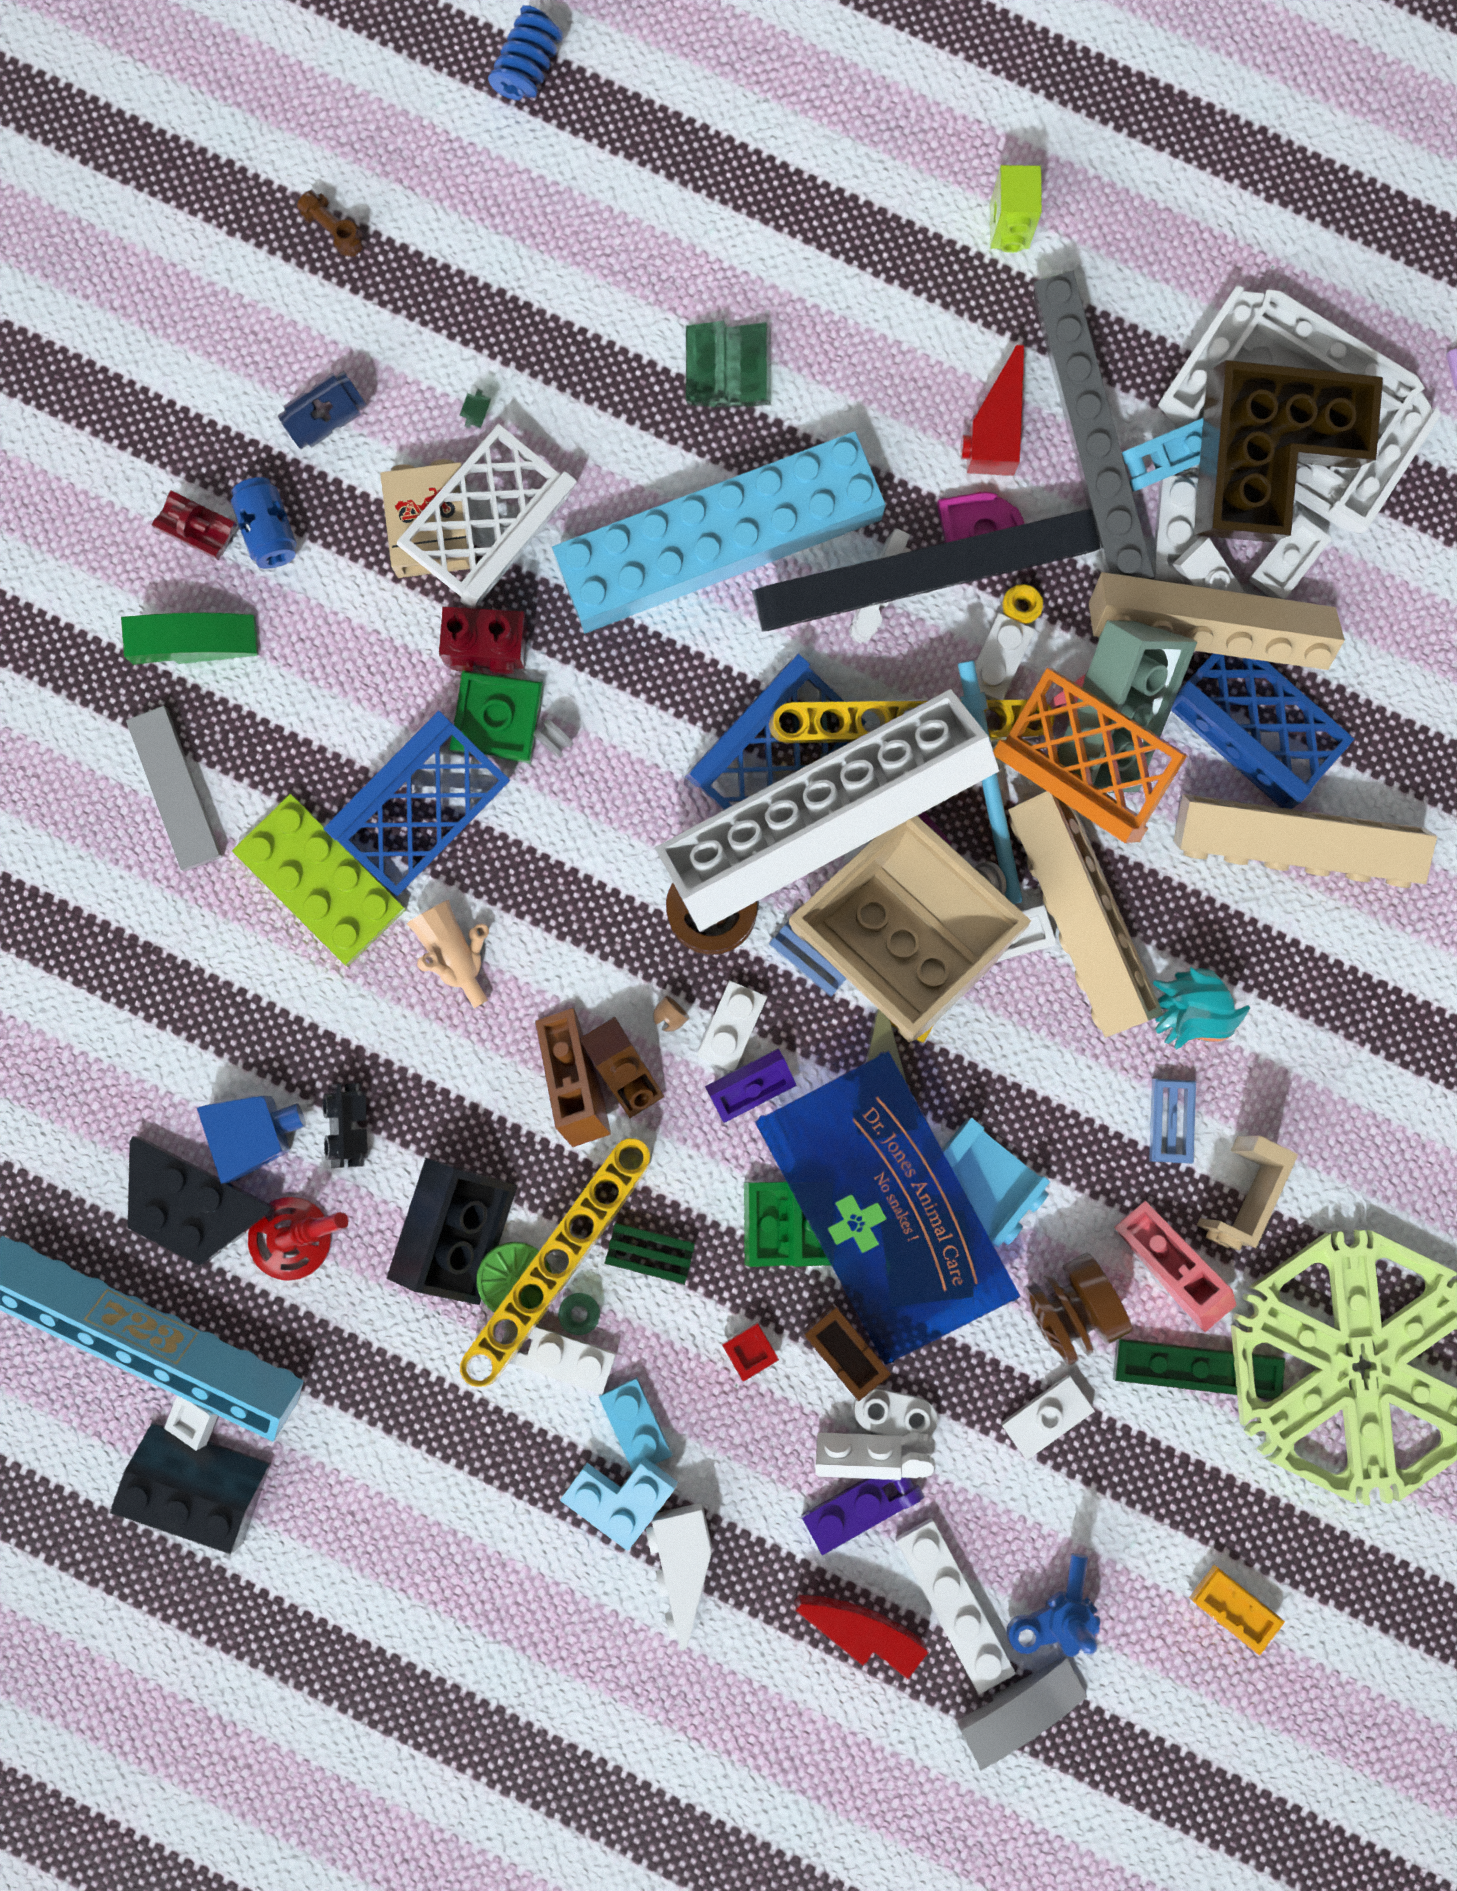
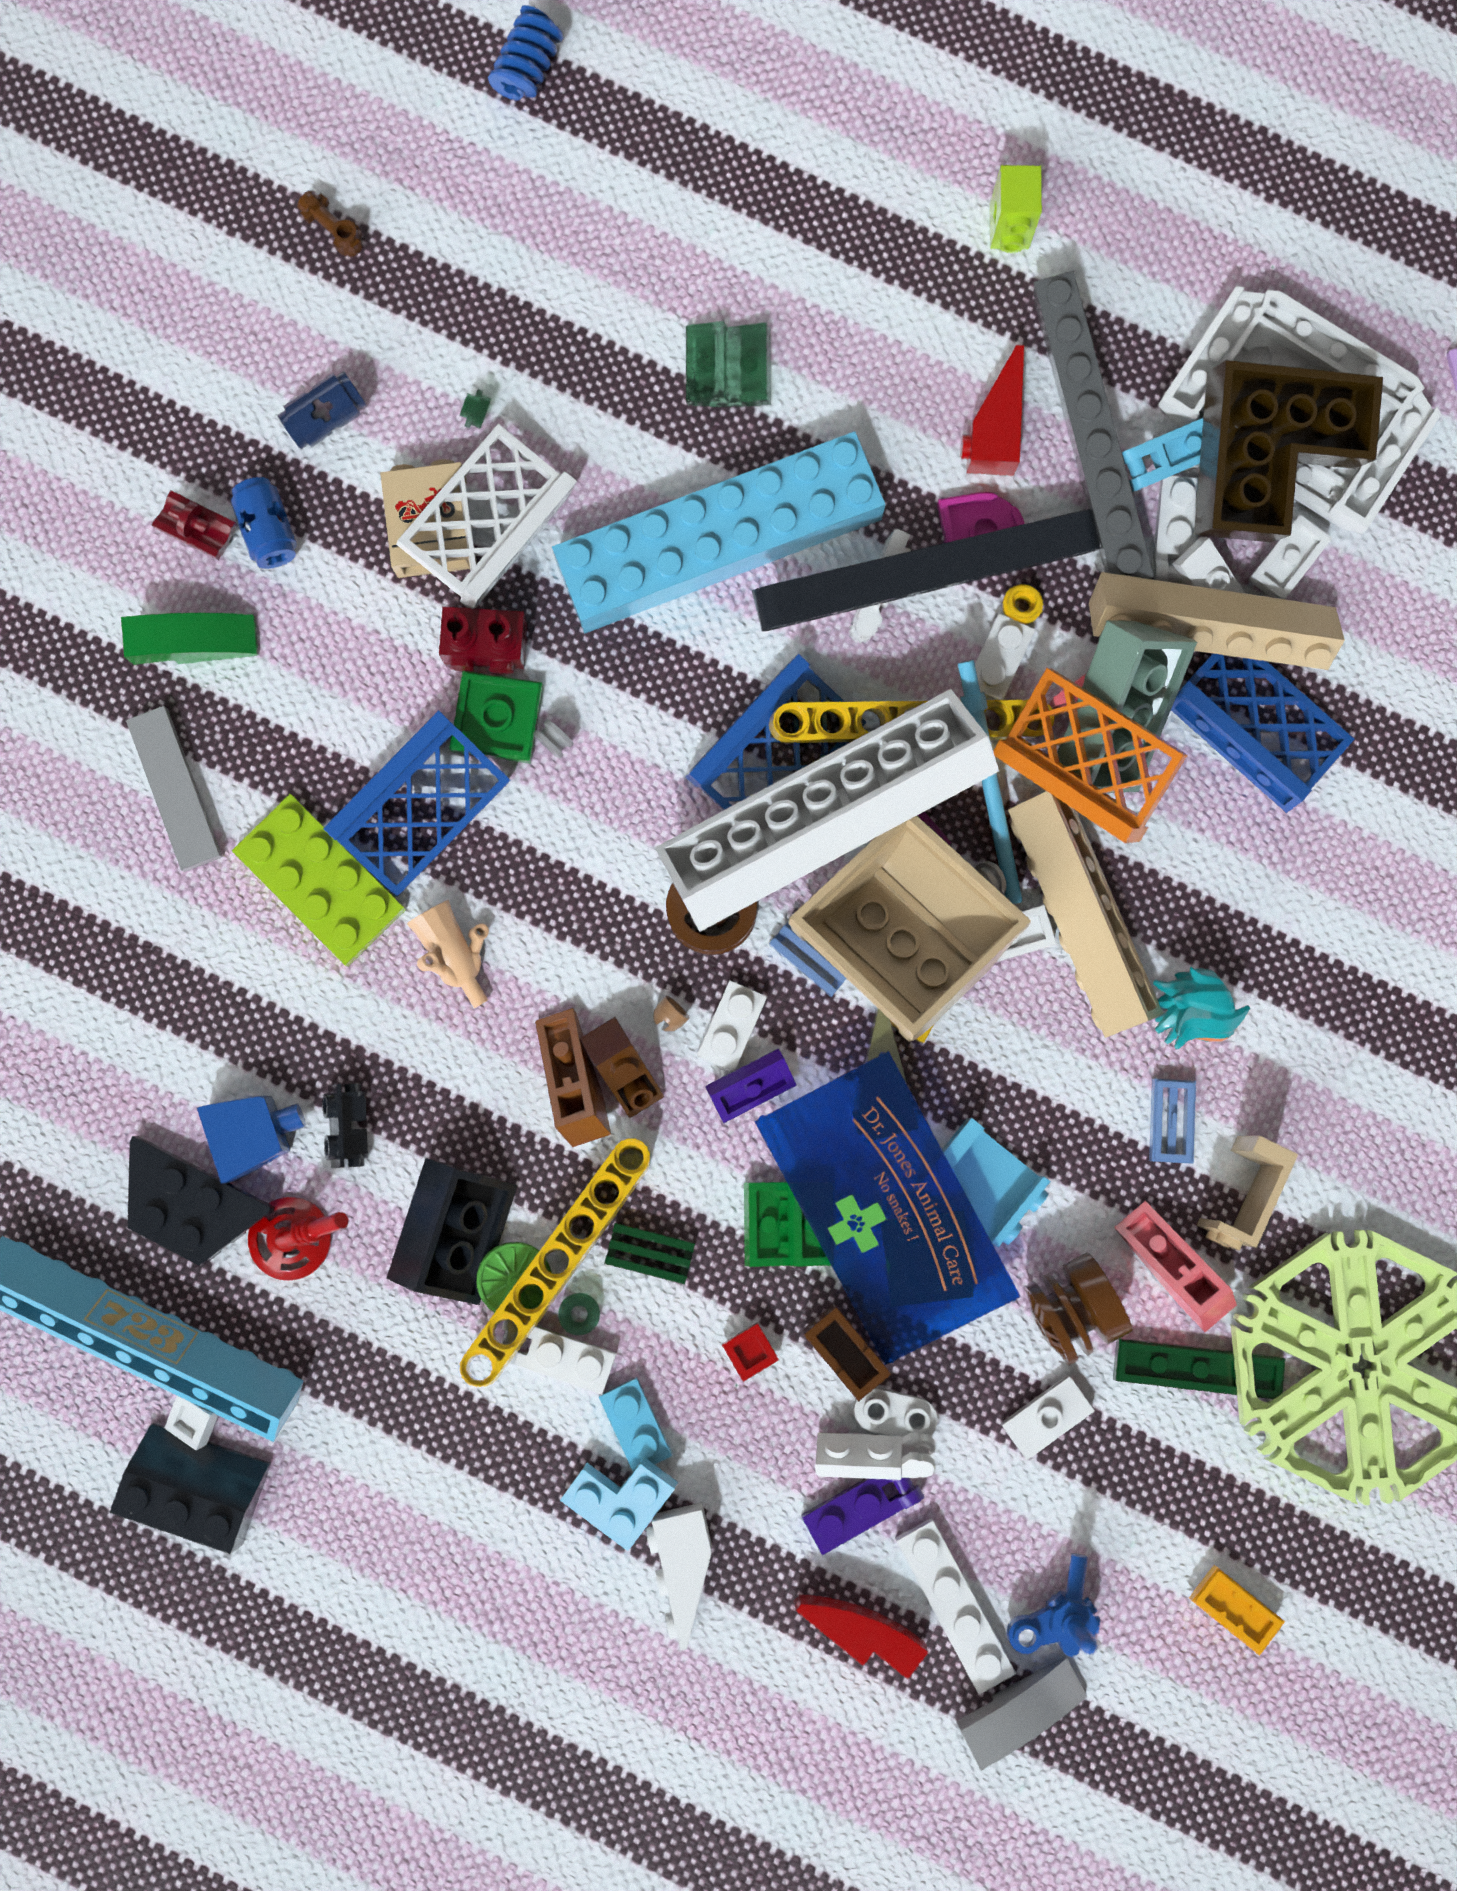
(1304, 840): tan brick -> none

